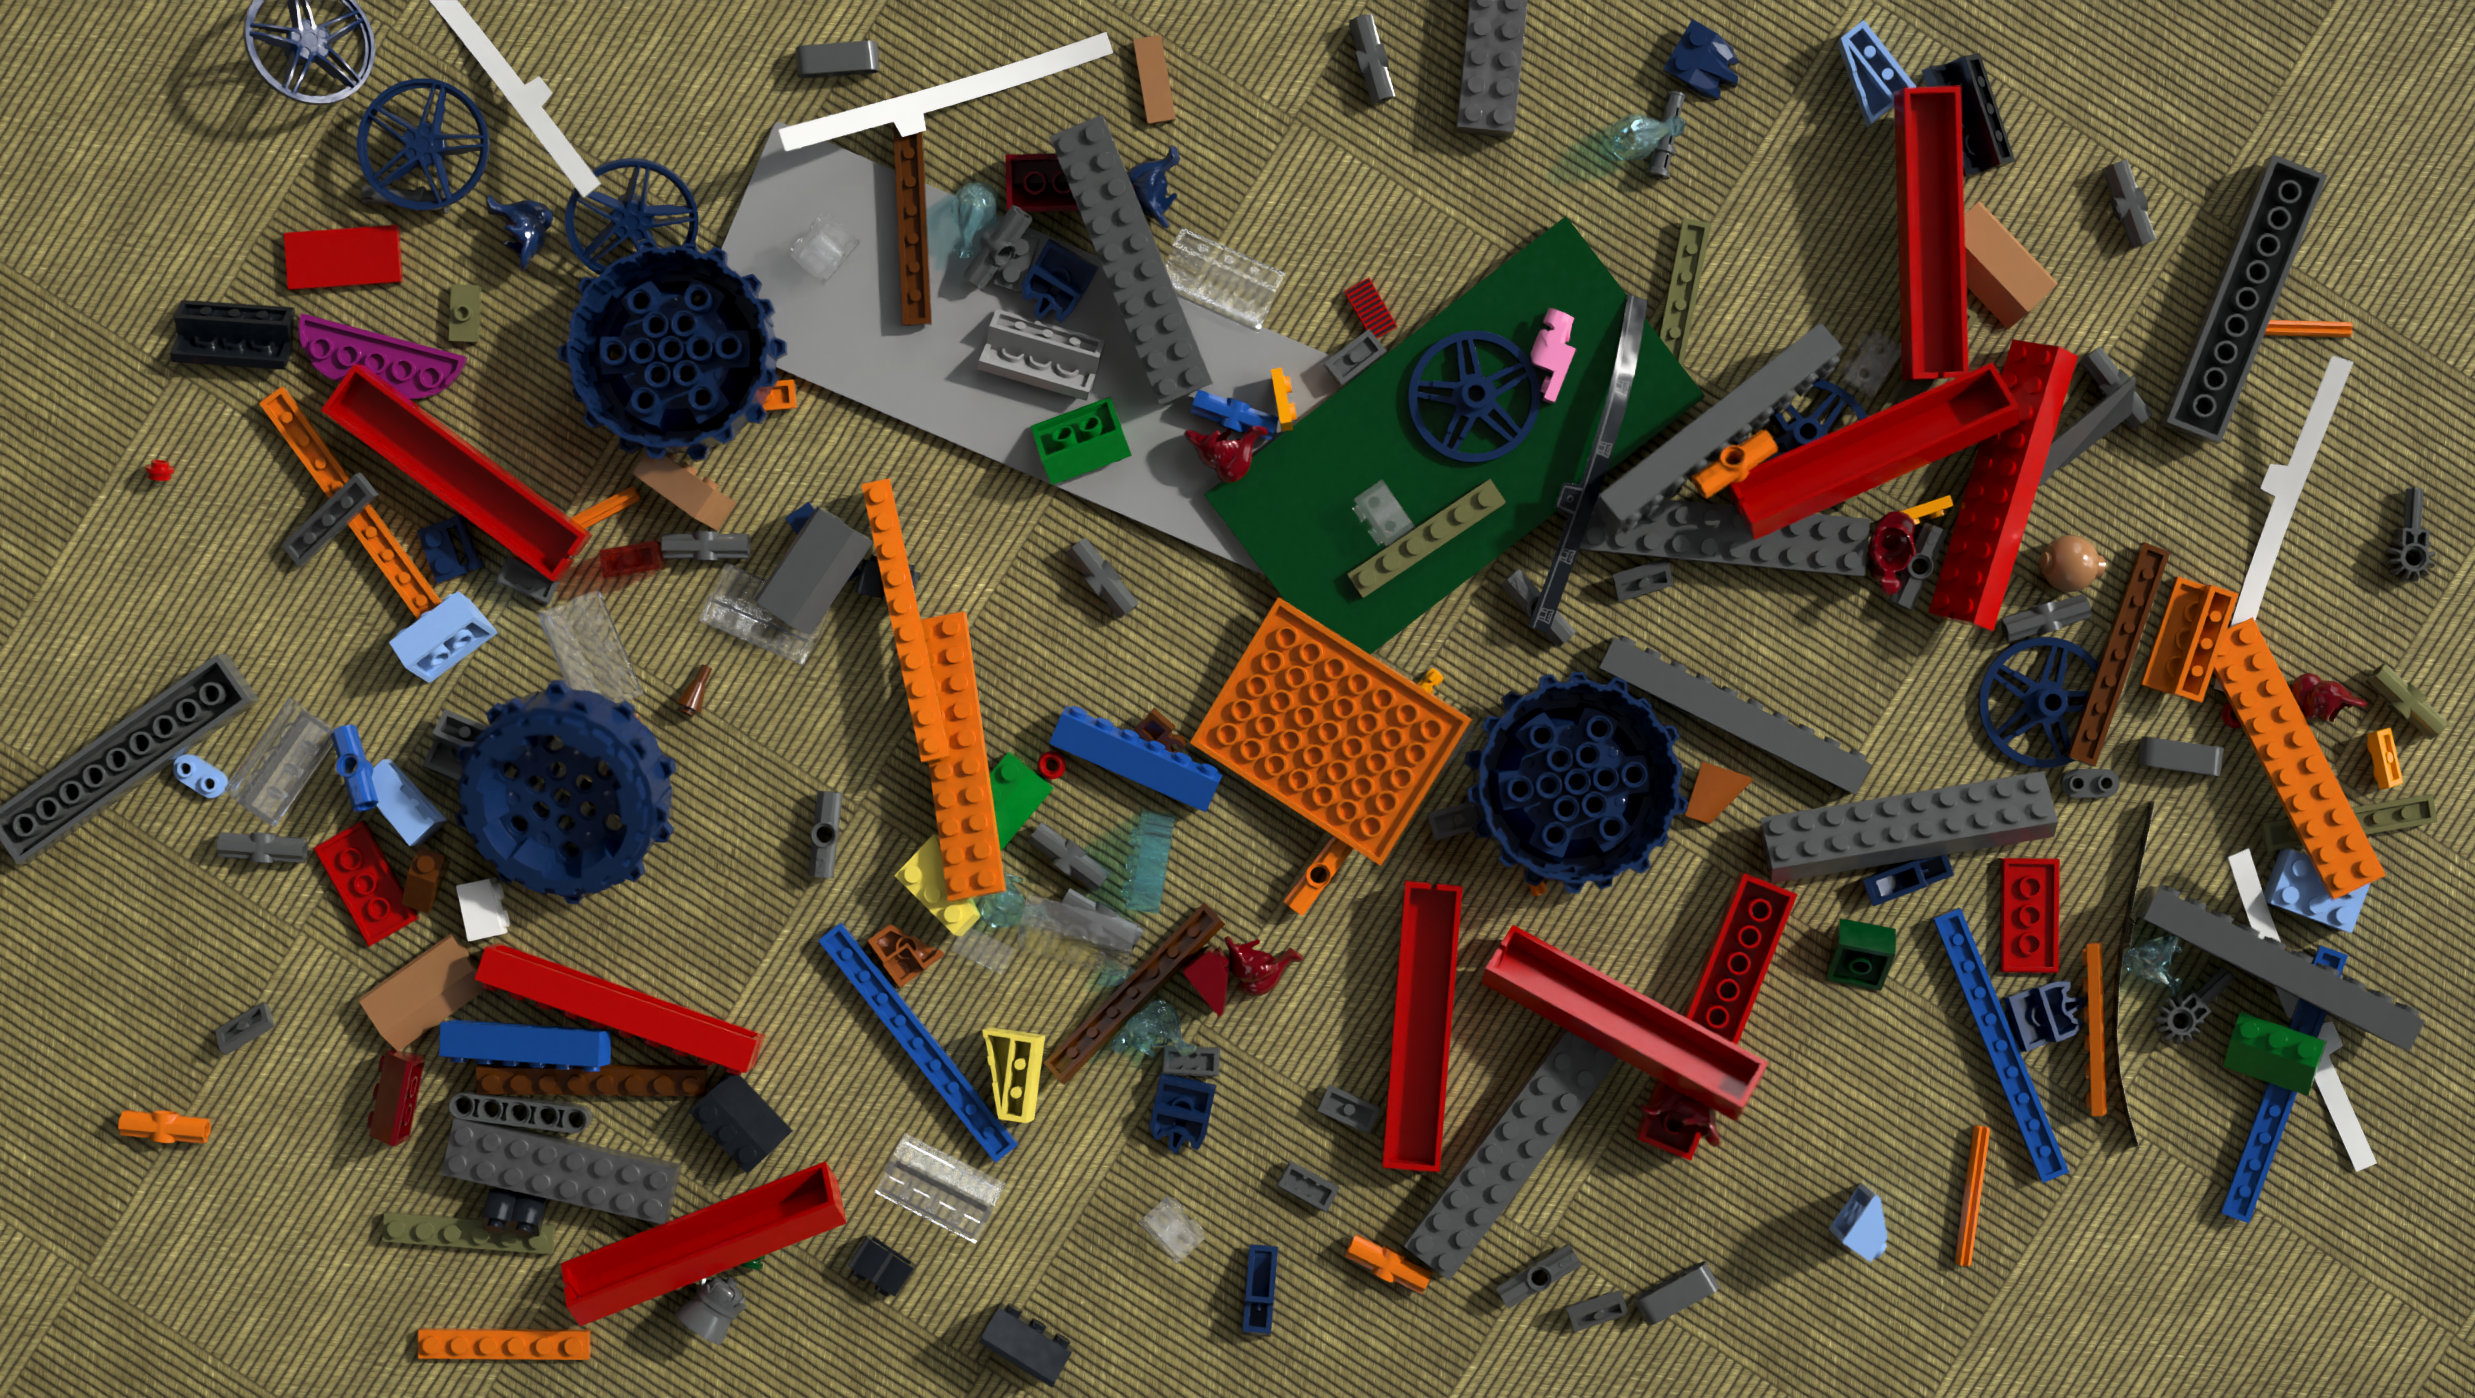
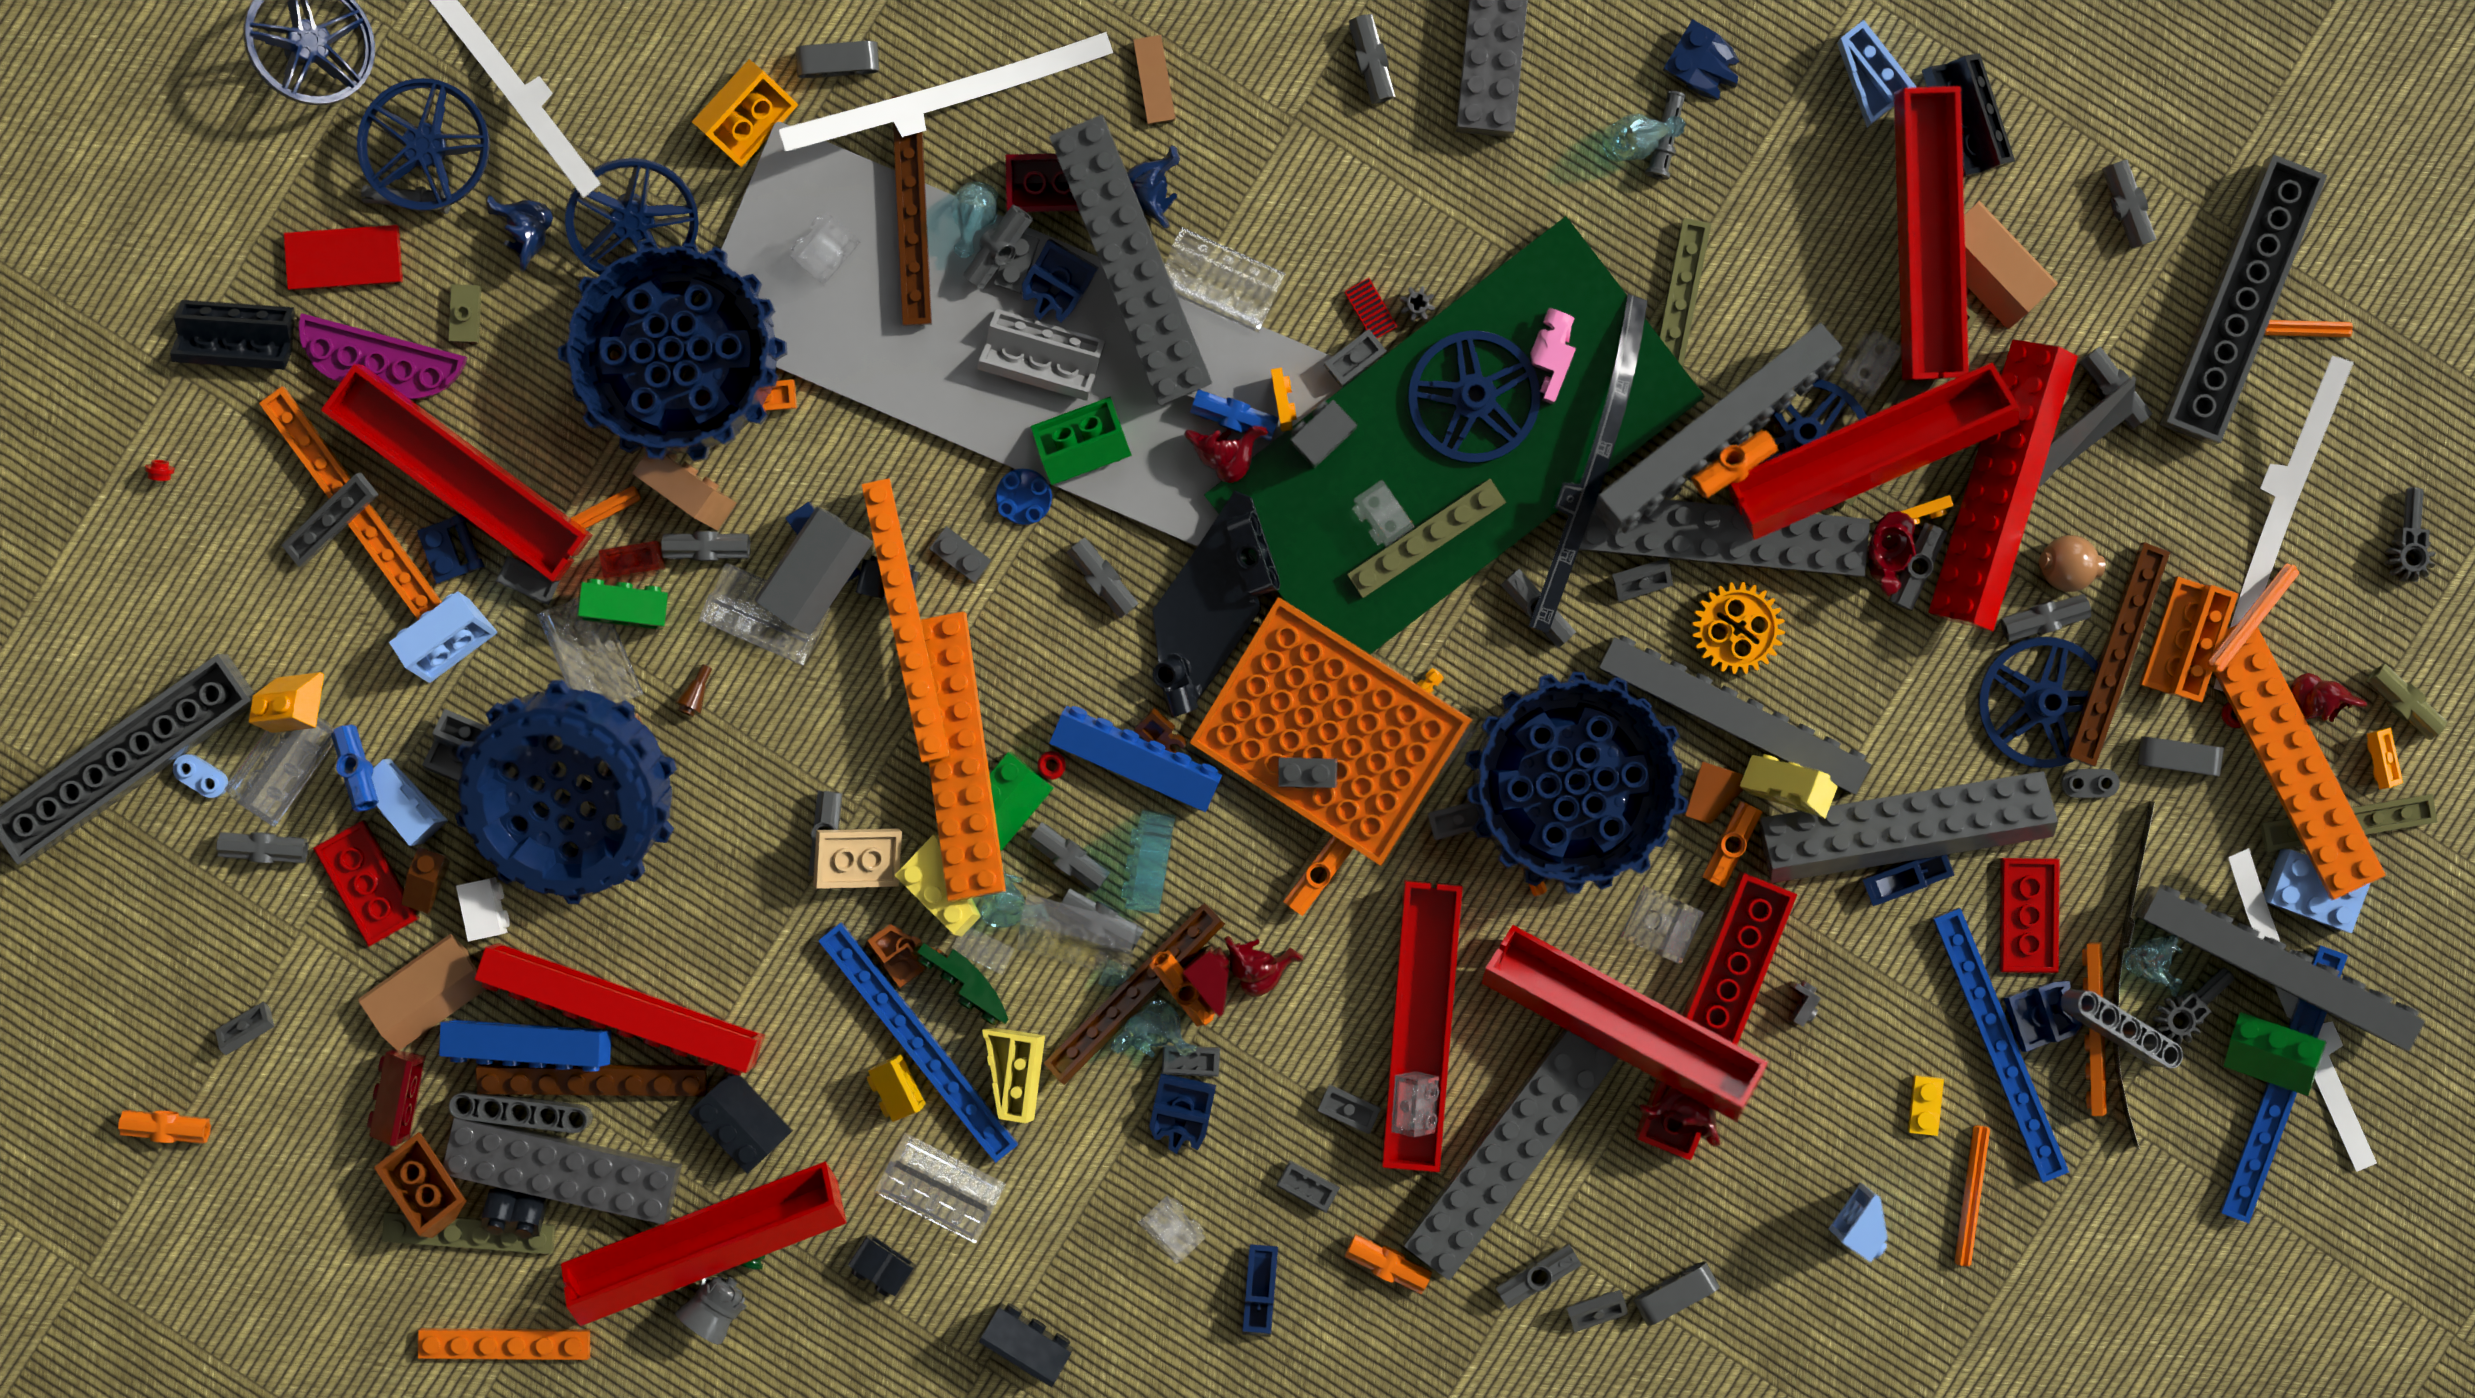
(288, 703): none -> light orange slope
(421, 1186): none -> dark orange slope
(622, 604): none -> green brick
(744, 112): none -> light orange slope
(857, 858): none -> tan plate
(896, 1088): none -> yellow slope
(960, 554): none -> dark grey plate
(973, 987): none -> dark green slope
(1023, 496): none -> blue dish
(1173, 978): none -> orange piece
(1211, 604): none -> black panel
(1307, 772): none -> dark grey plate
(1322, 433): none -> dark grey brick
(1415, 1104): none -> clear brick
(1425, 301): none -> flat silver gear
(1662, 924): none -> clear slope
(1741, 826): none -> orange piece
(1752, 606): none -> light orange gear
(1789, 784): none -> light yellow wedge
(1806, 1008): none -> flat silver bracket
(1861, 954): dark green slope -> none
(1925, 1105): none -> yellow plate
(2121, 1028): none -> dark grey beam
(2253, 618): none -> orange axle

